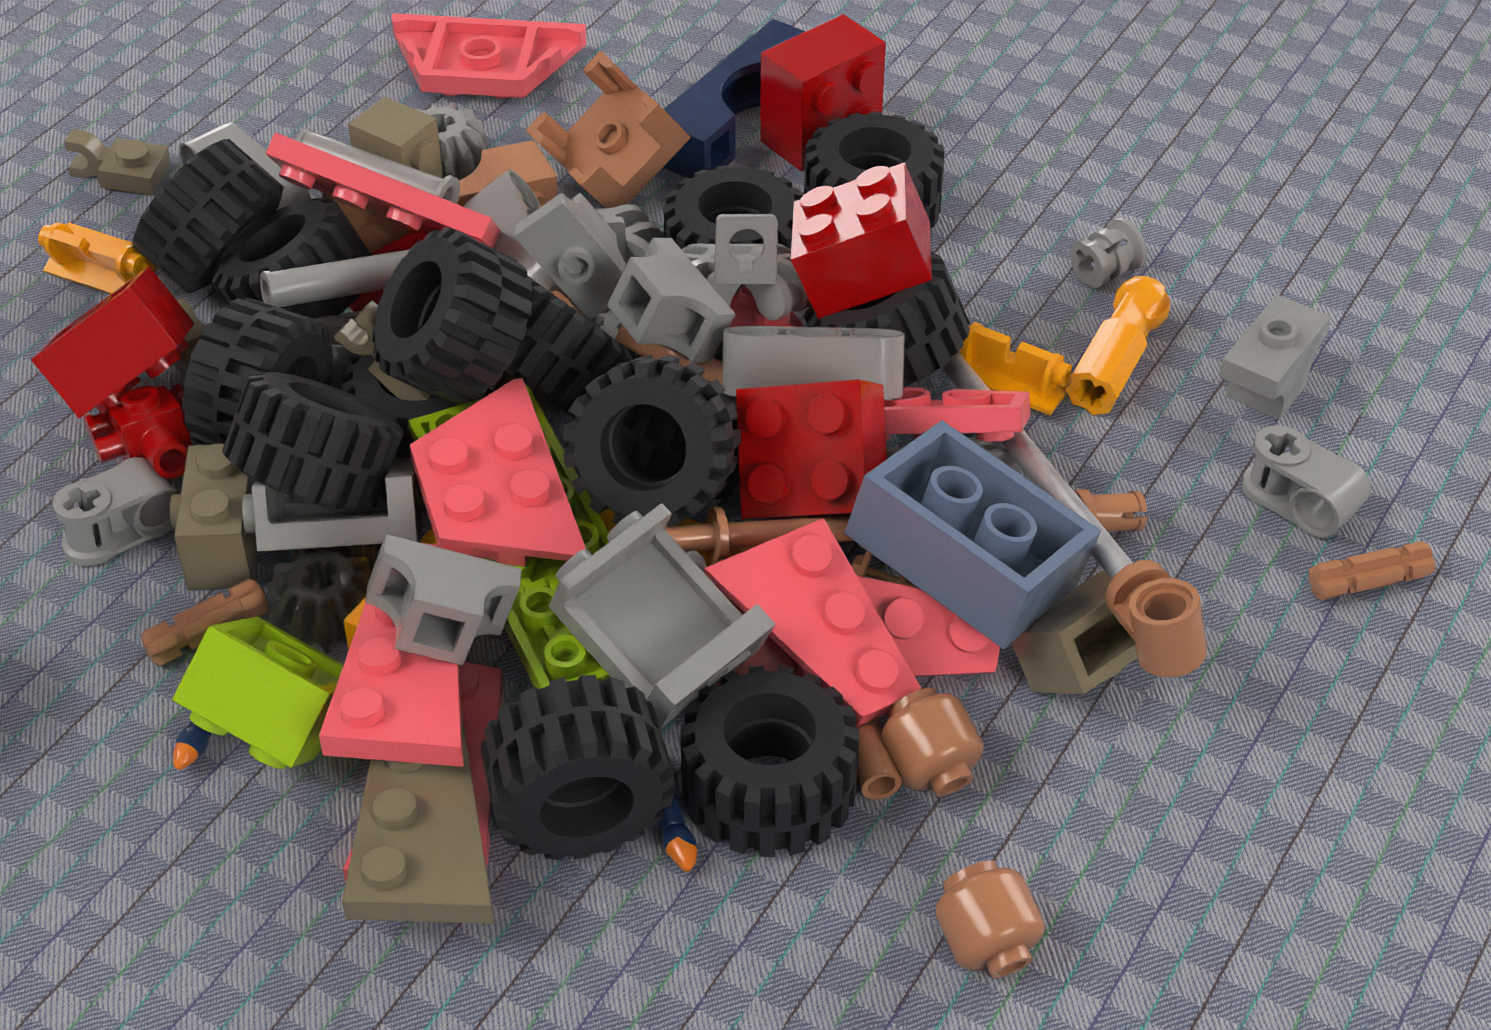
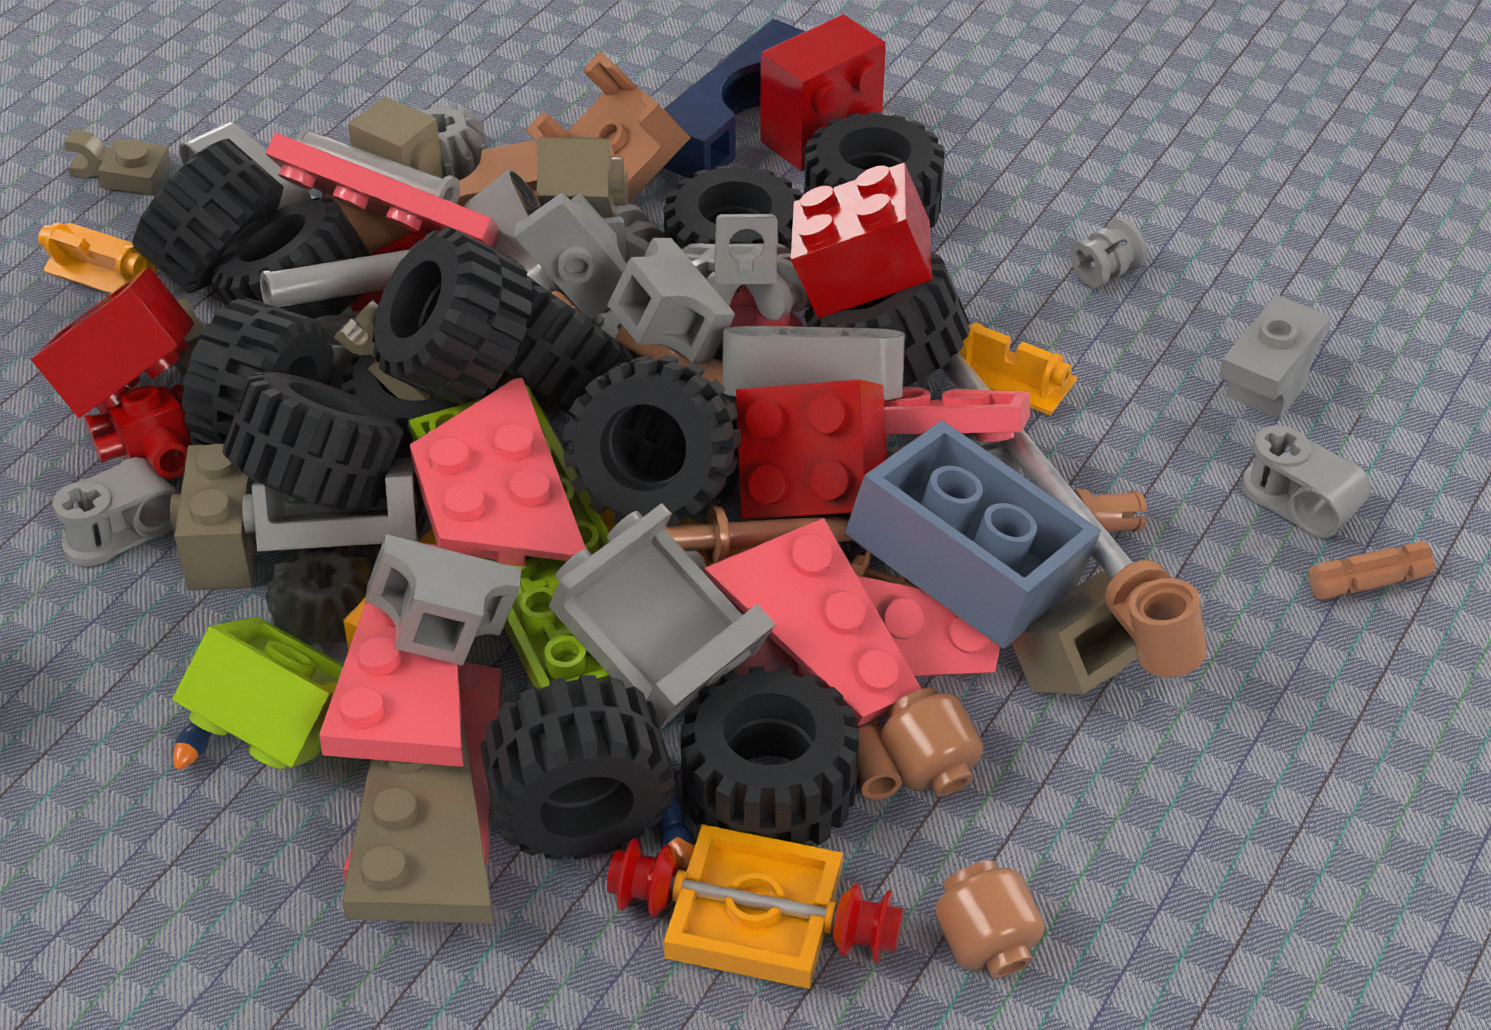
(164, 642): nougat axle -> none
(484, 54): coral wing -> none
(582, 167): none -> dark tan brick
(754, 904): none -> light orange plate
(1118, 344): light orange piece -> none

